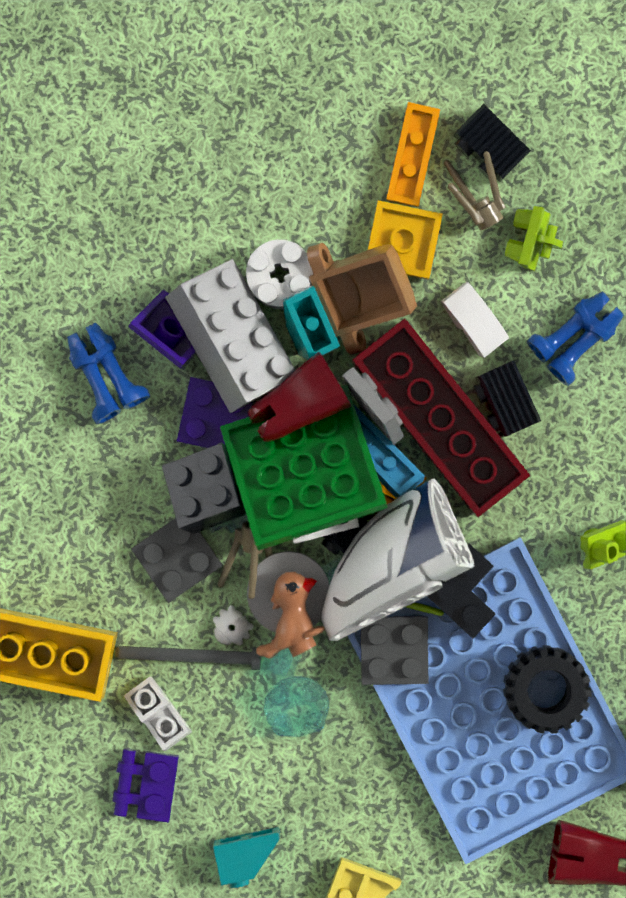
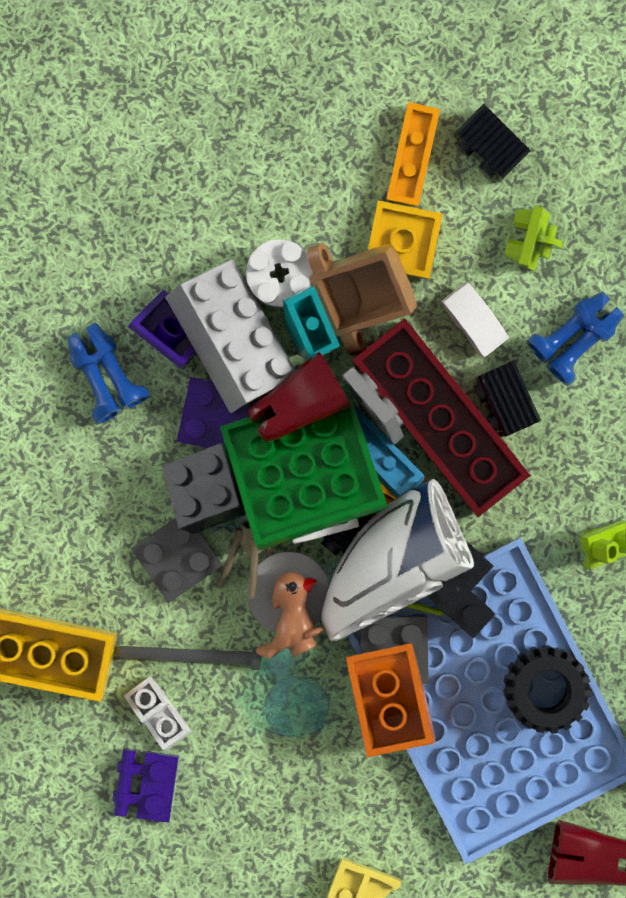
(236, 618): white animal -> none
(243, 855): teal slope -> none
(390, 700): none -> orange slope
(483, 211): dark tan plant -> none

